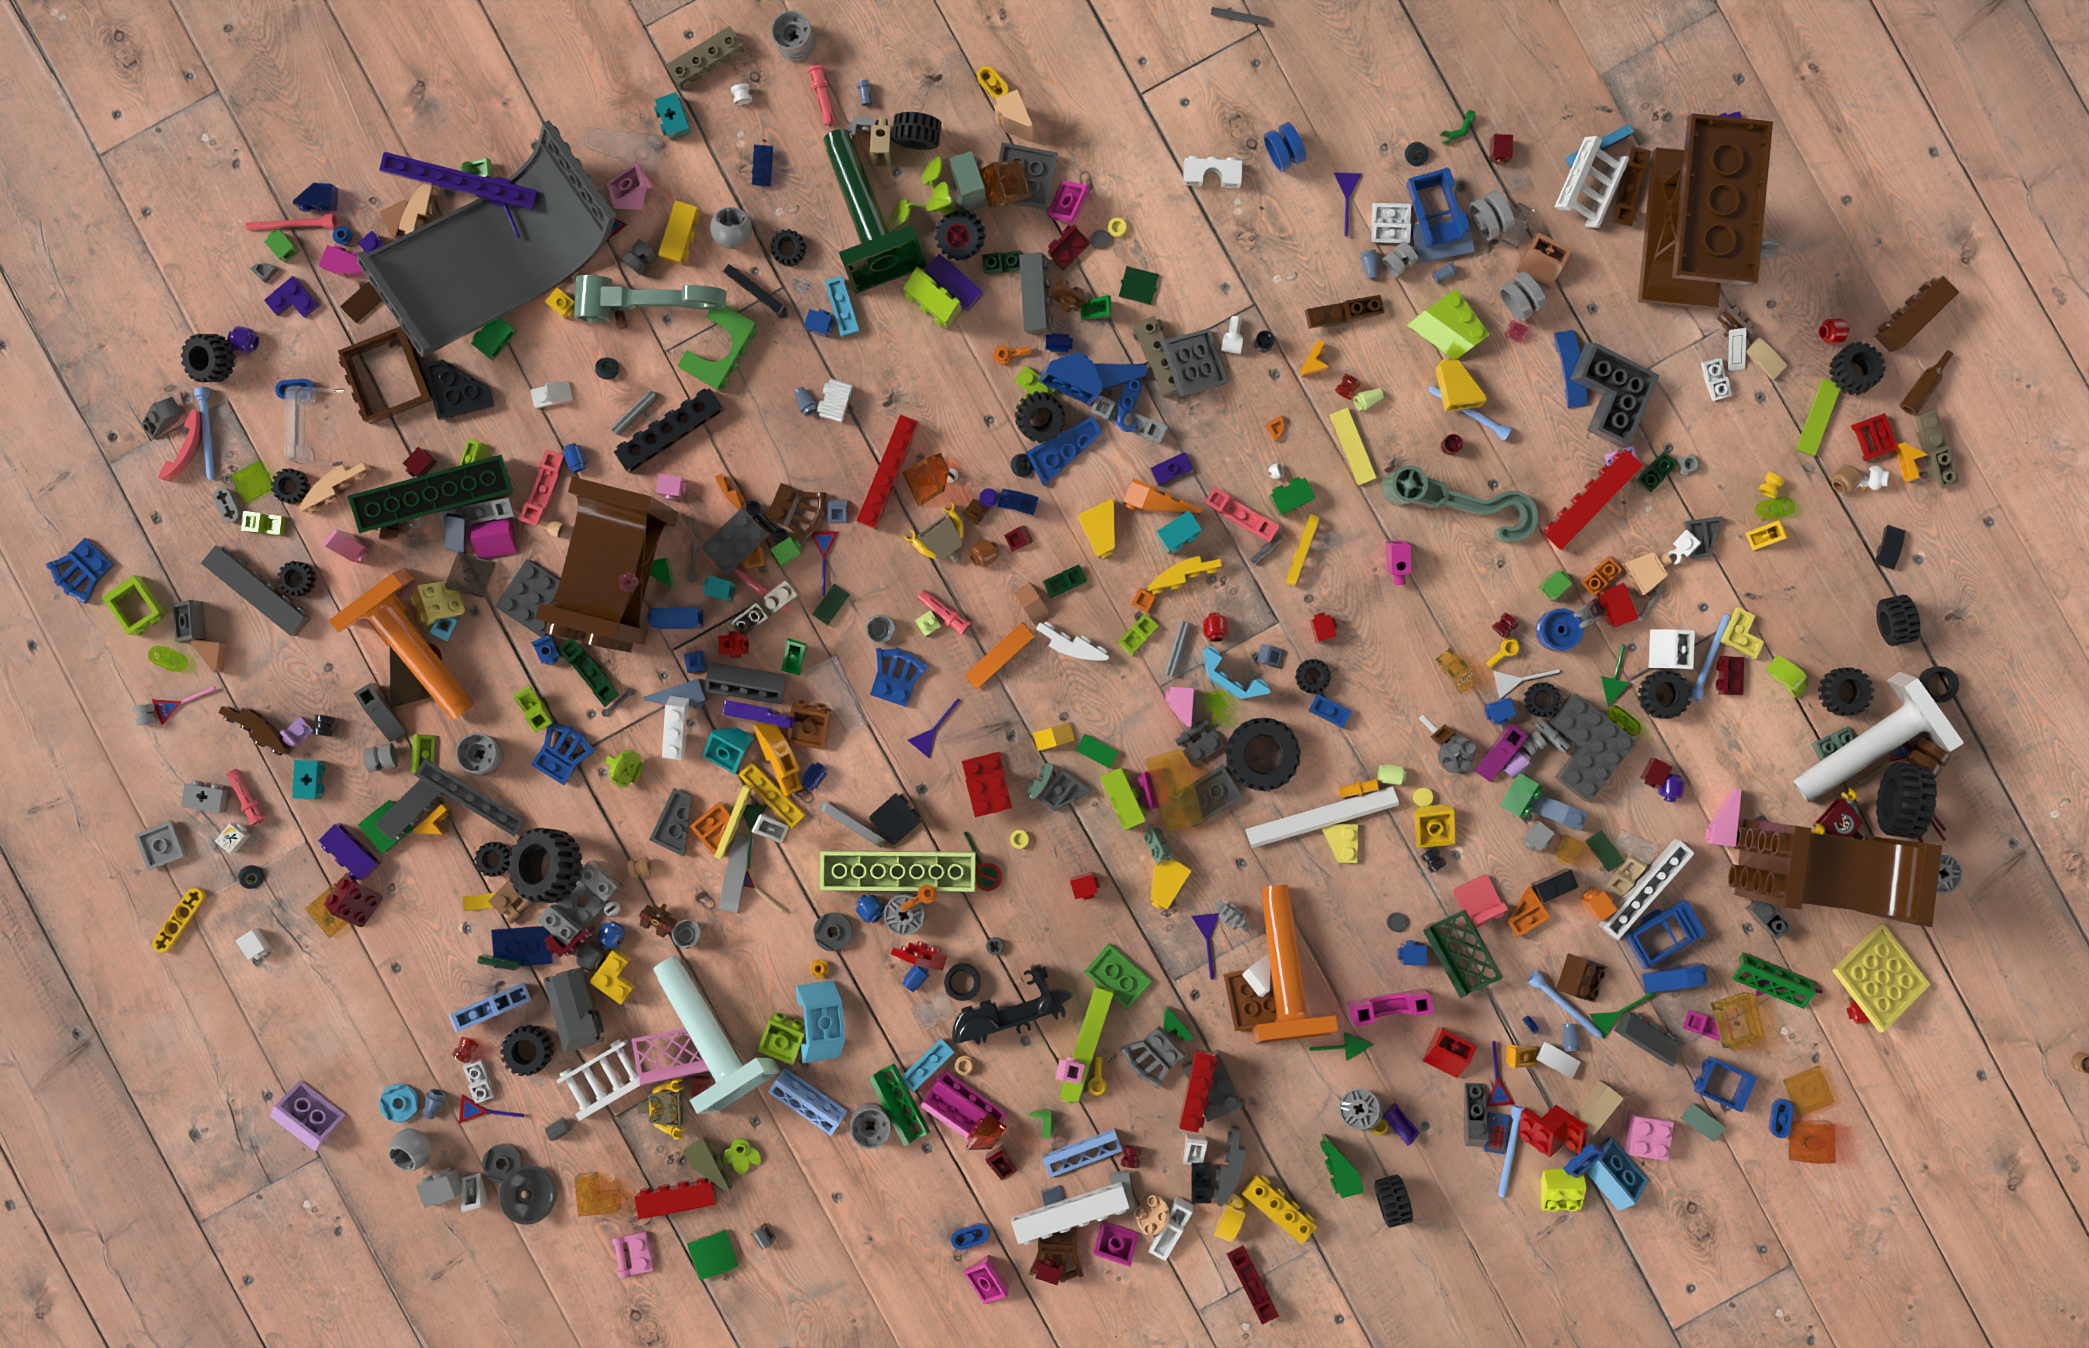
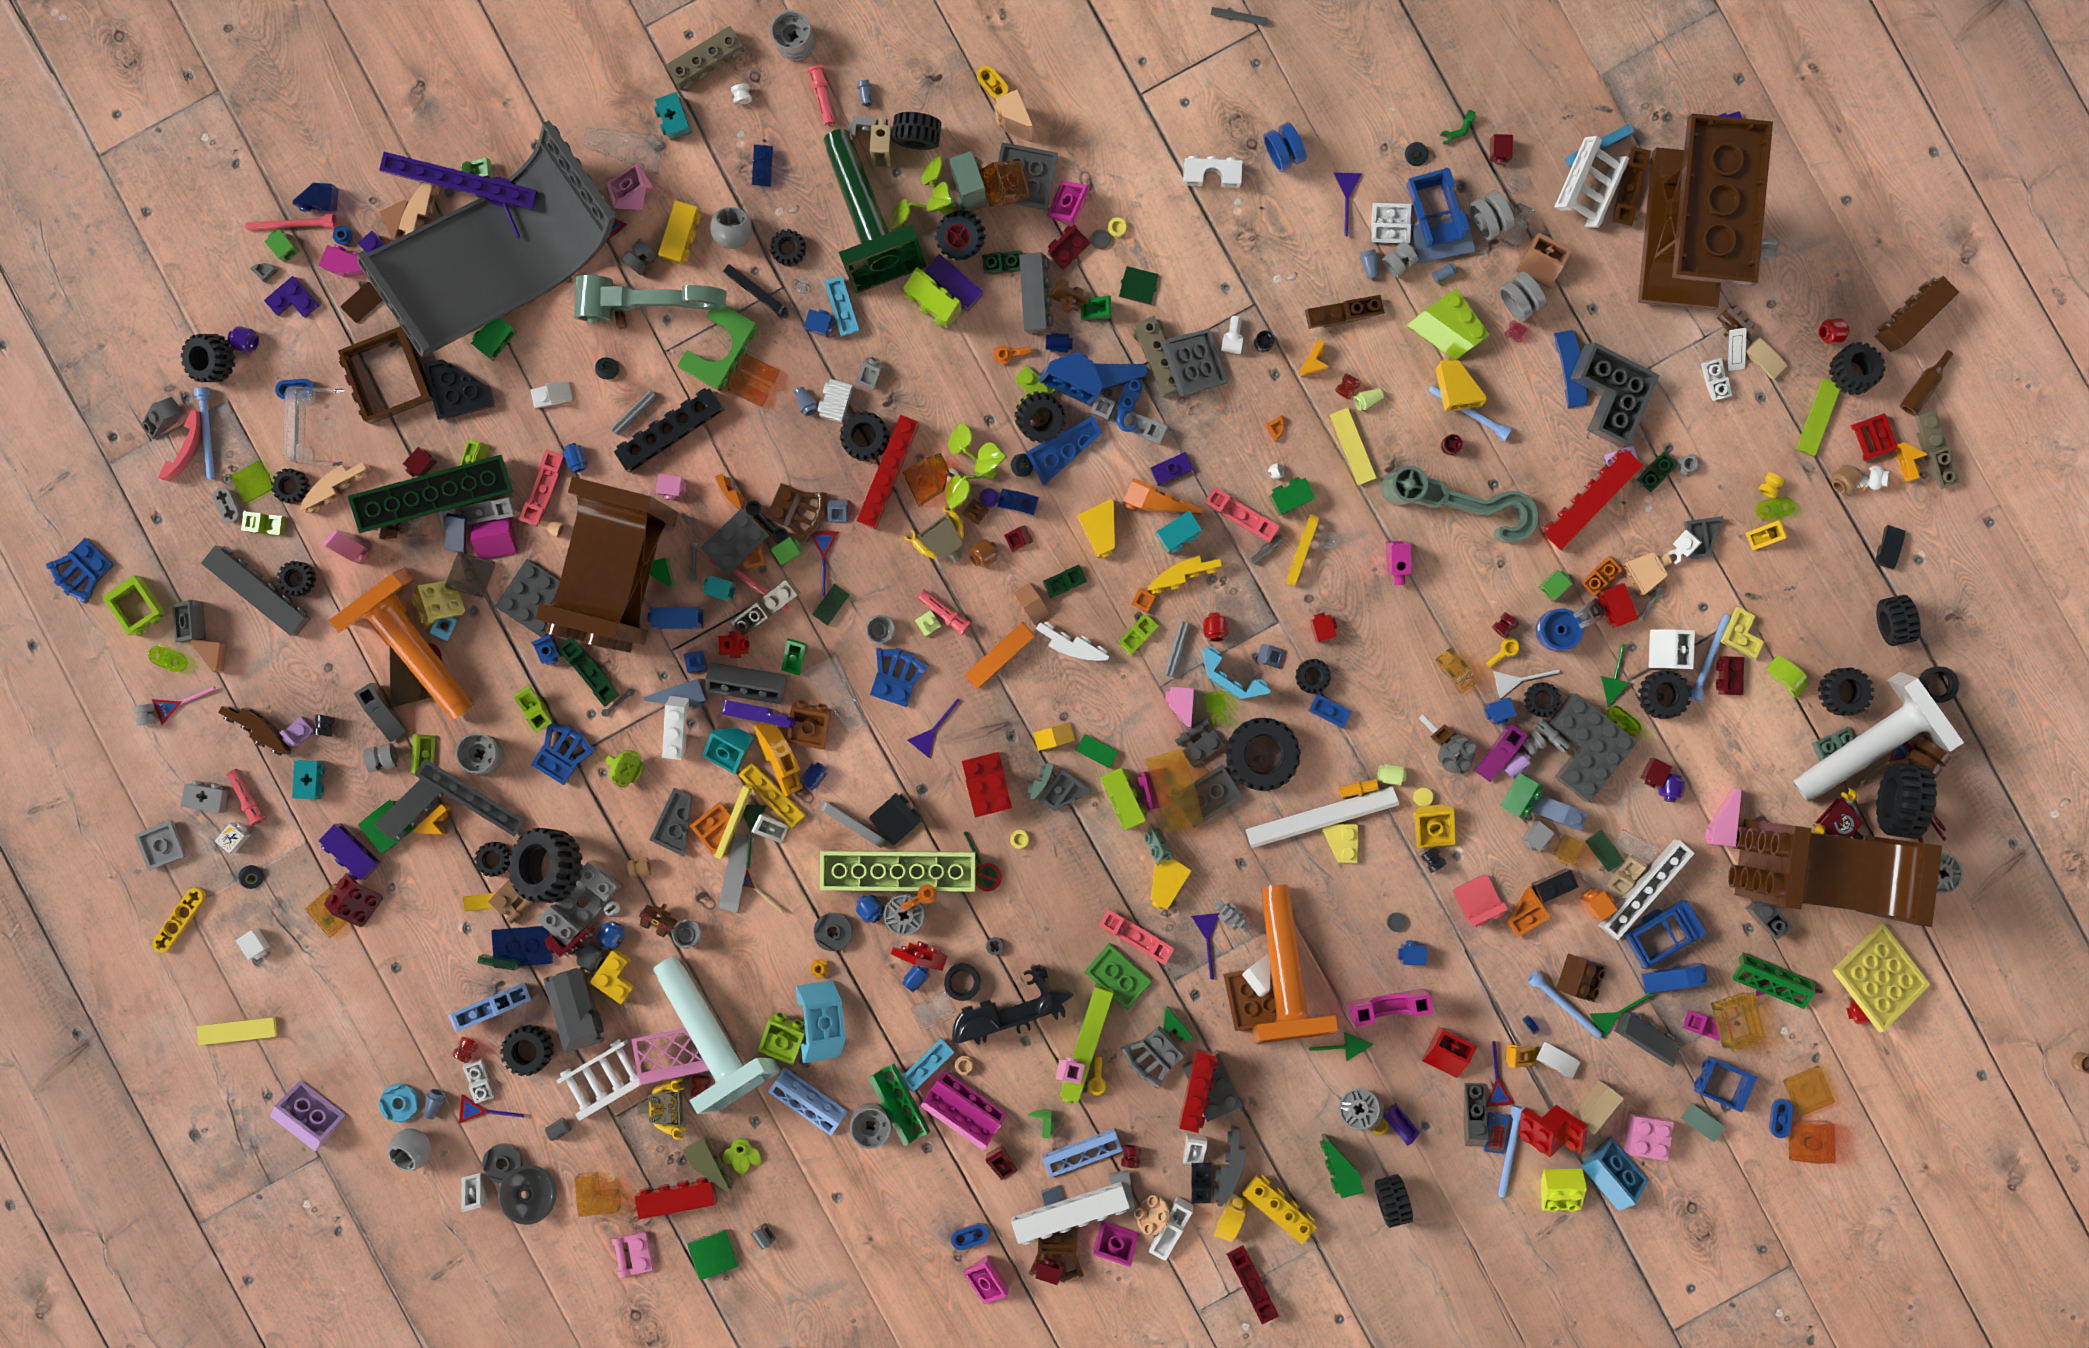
(237, 1031): none -> light yellow tile
(440, 1187): light grey brick -> none
(561, 303): yellow brick -> none
(633, 582): clear pink plate -> none
(753, 380): none -> clear orange slope
(853, 424): none -> black tyre
(870, 372): none -> light grey bracket
(987, 1133): clear red slope -> none
(988, 459): none -> lime plant
(1084, 886): red brick -> none
(1136, 936): none -> coral slope
(1447, 956): dark green fence -> none
(1570, 1038): sand blue cone -> none
(1582, 1162): blue plate -> none

